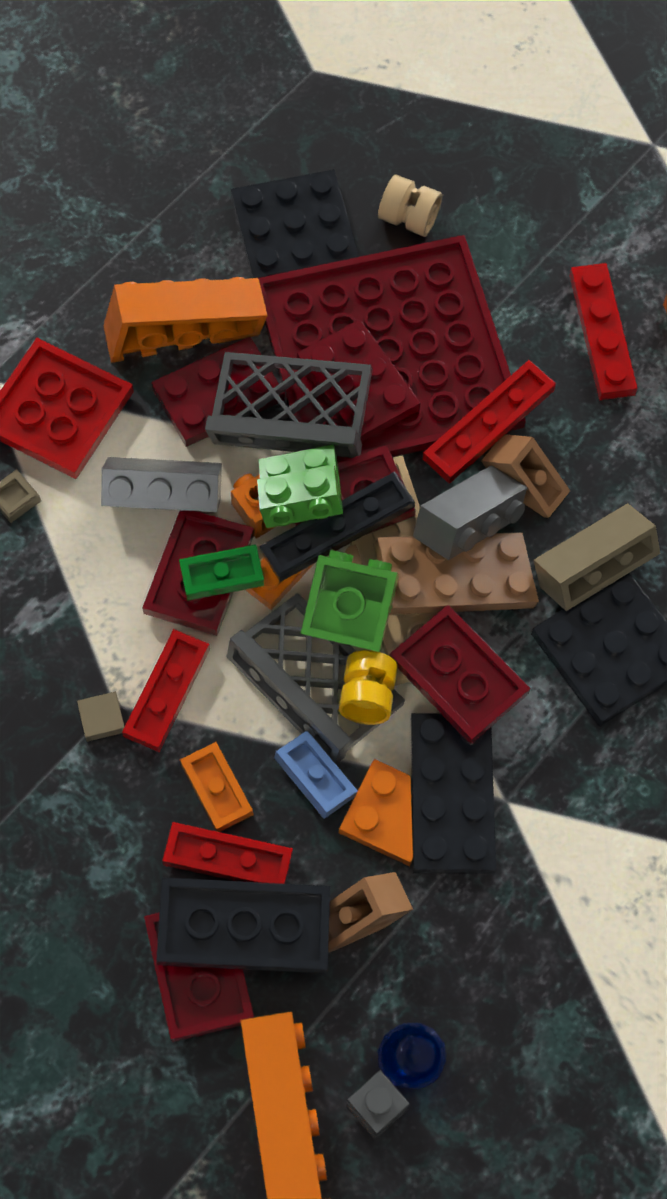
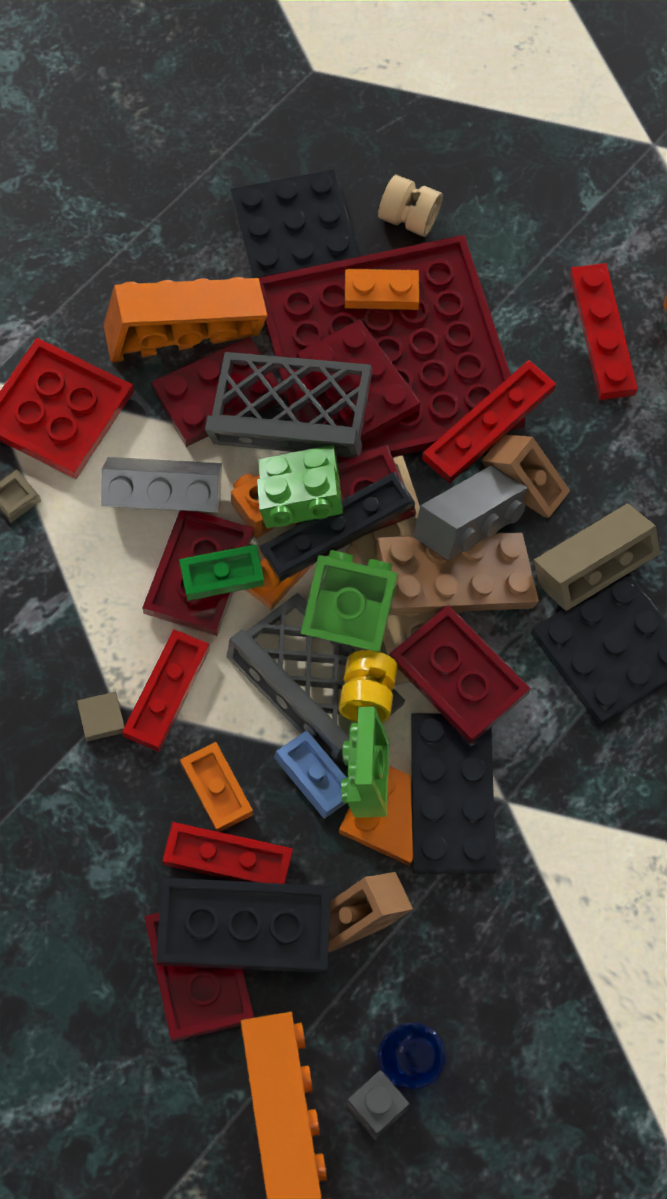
(367, 766): none -> bright green plate
(381, 289): none -> orange plate

